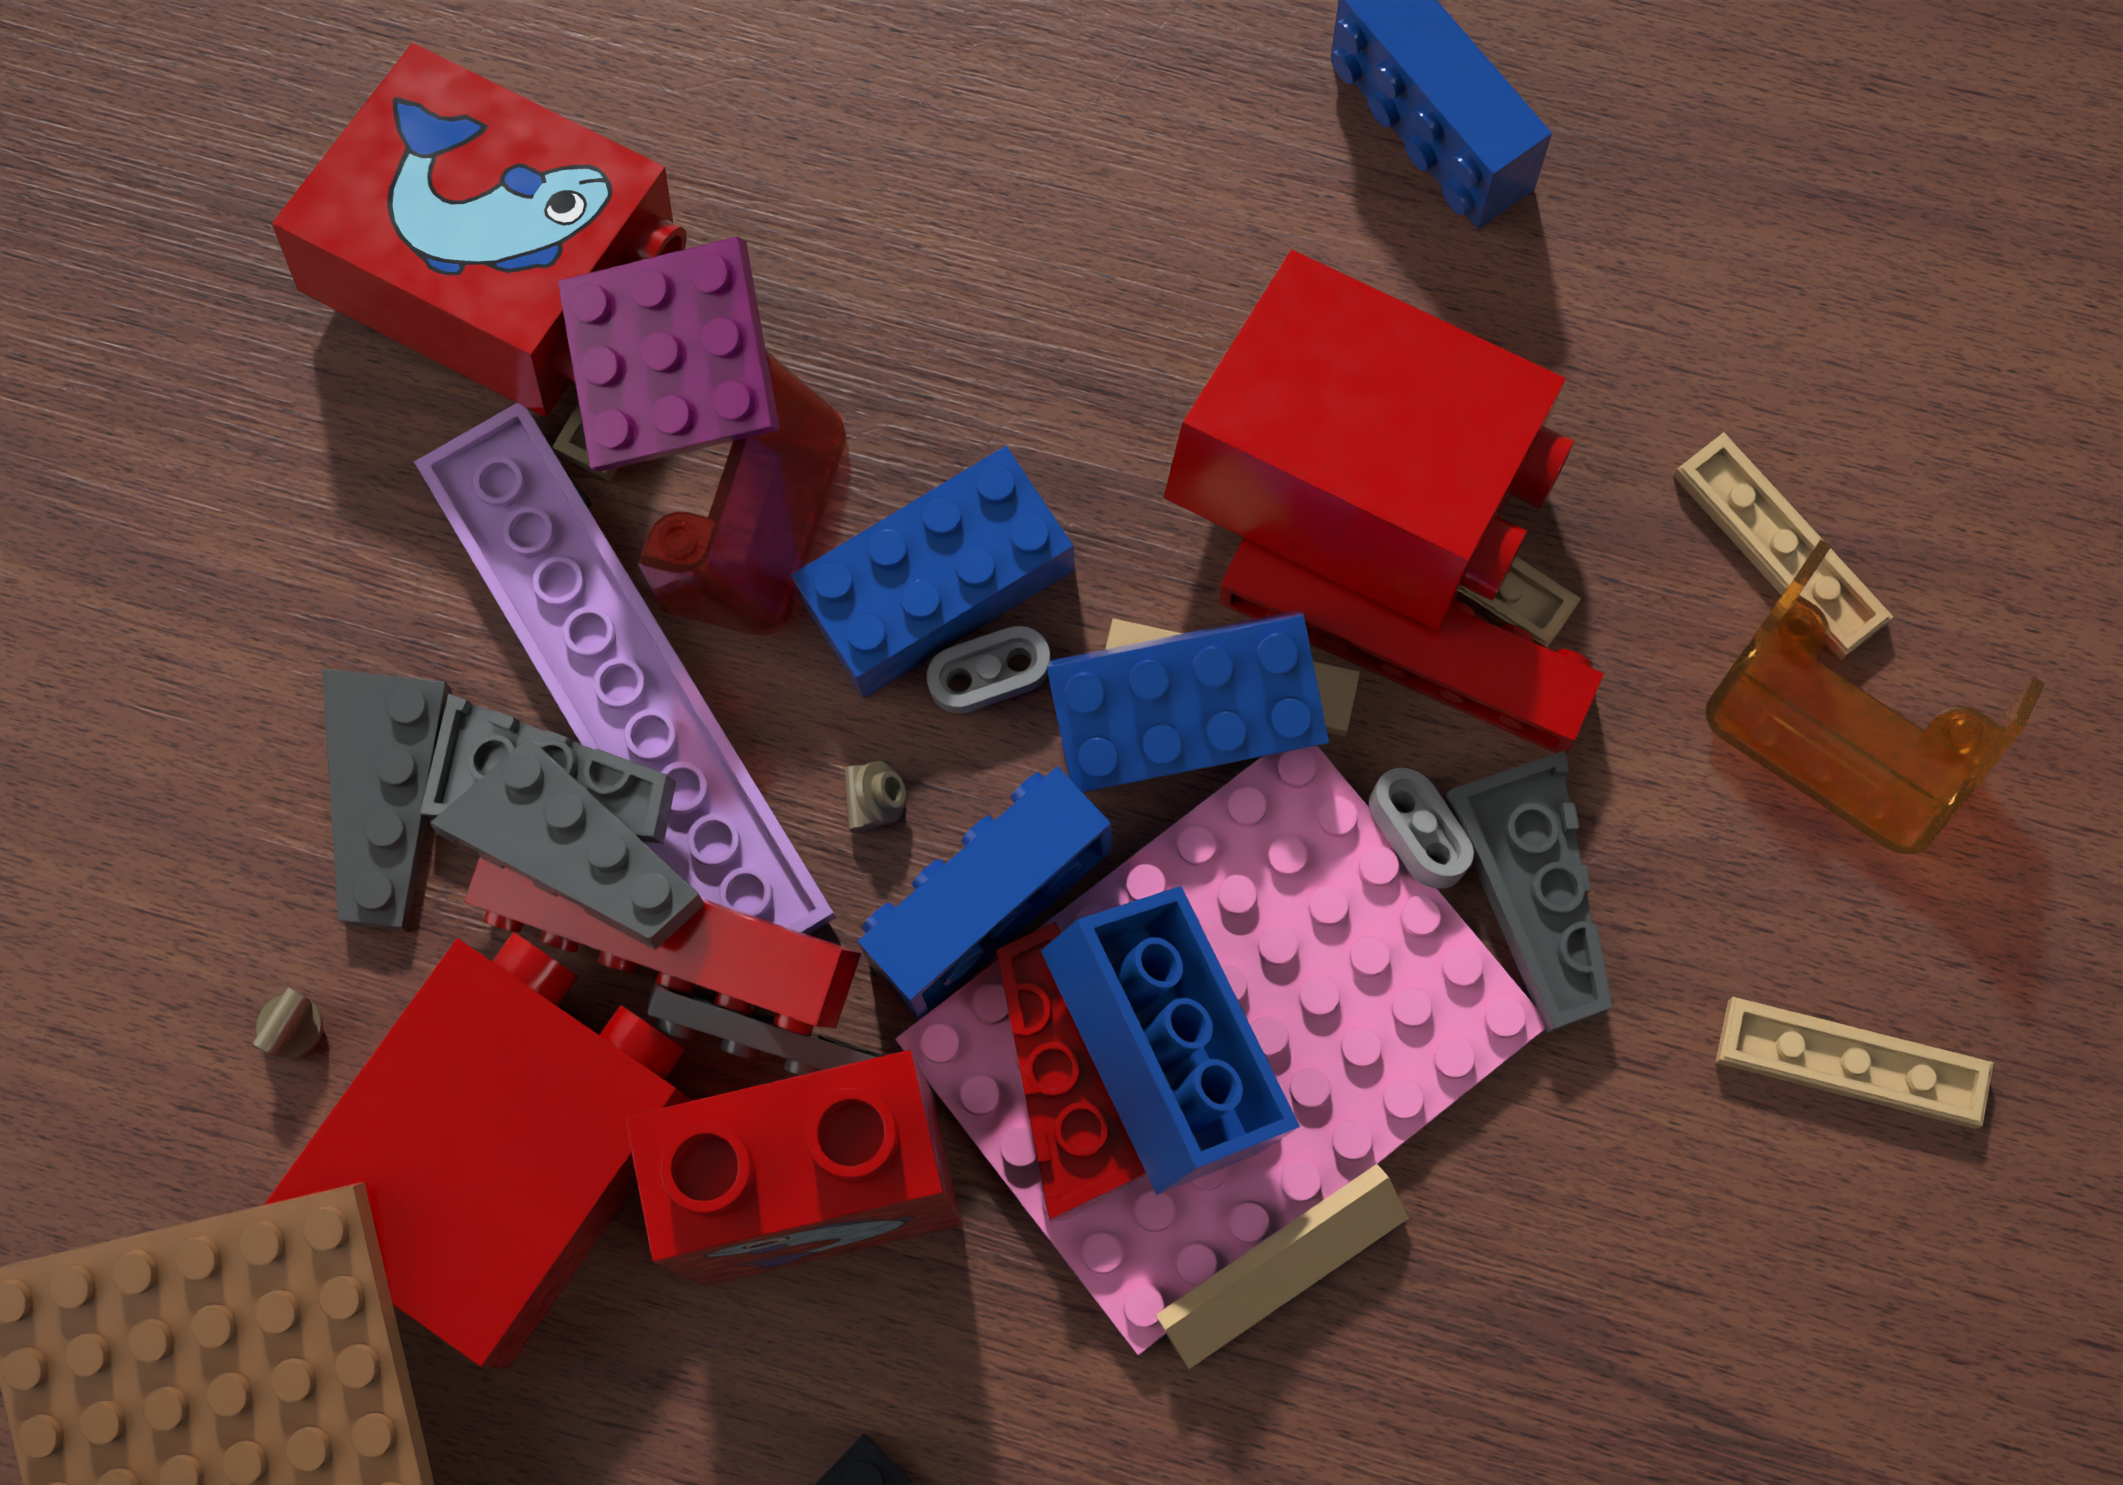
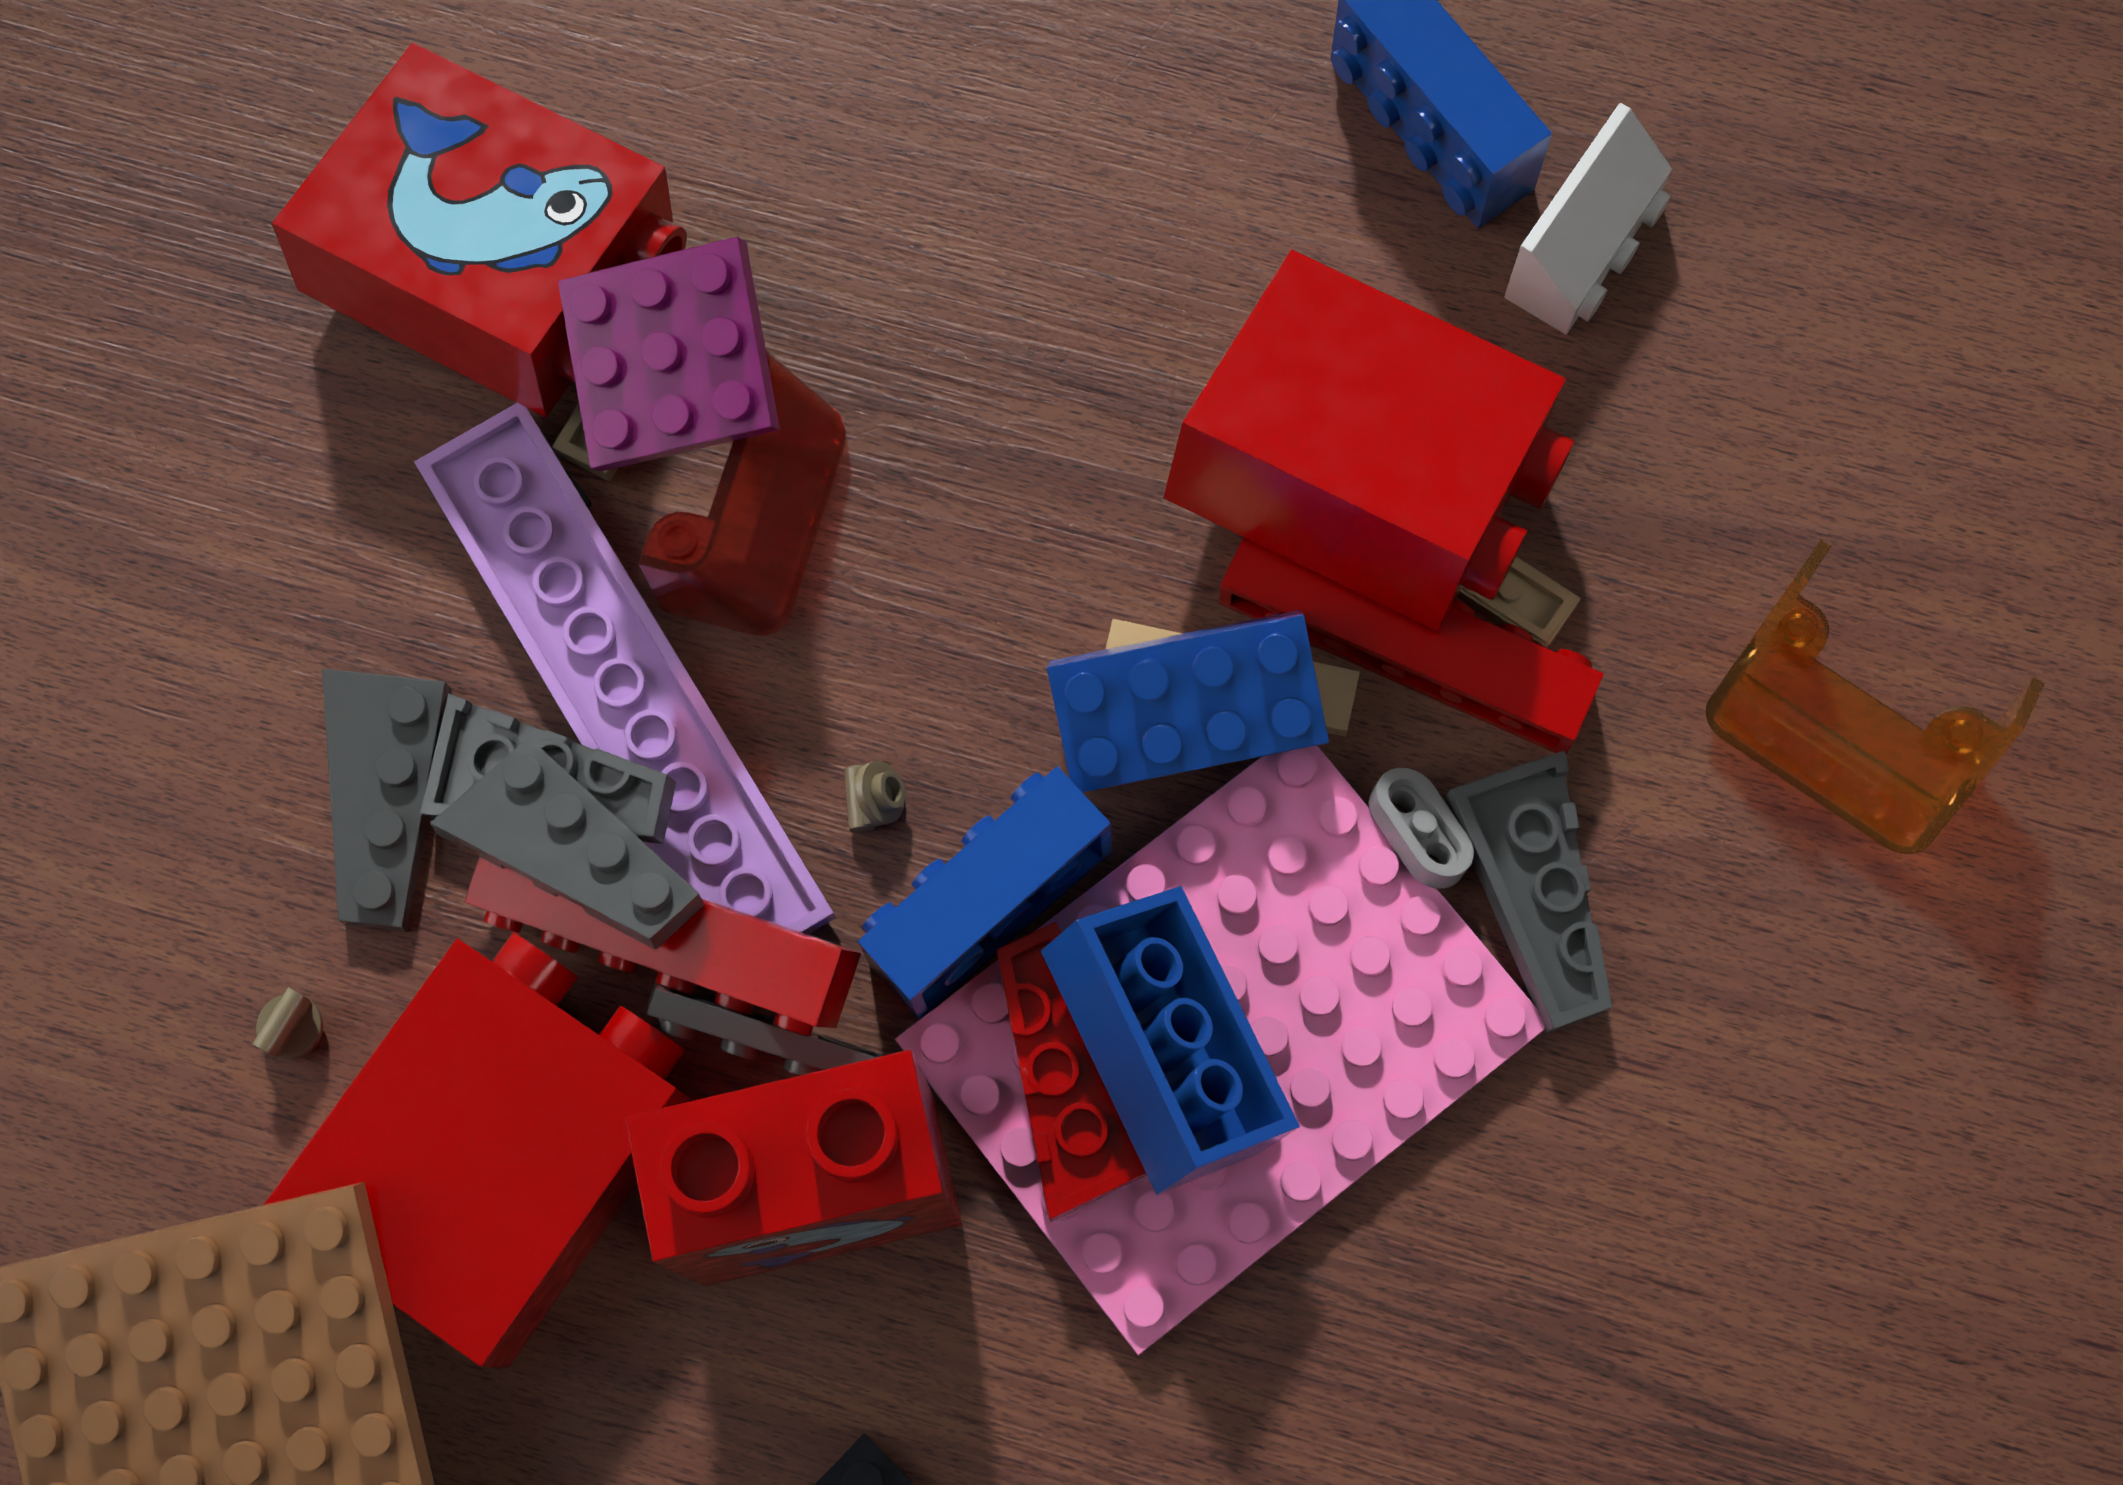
(934, 571): blue brick -> none
(986, 665): light grey plate -> none
(1282, 1266): tan tile -> none
(1591, 224): none -> white slope
(1779, 541): tan tile -> none
(1855, 1063): tan tile -> none

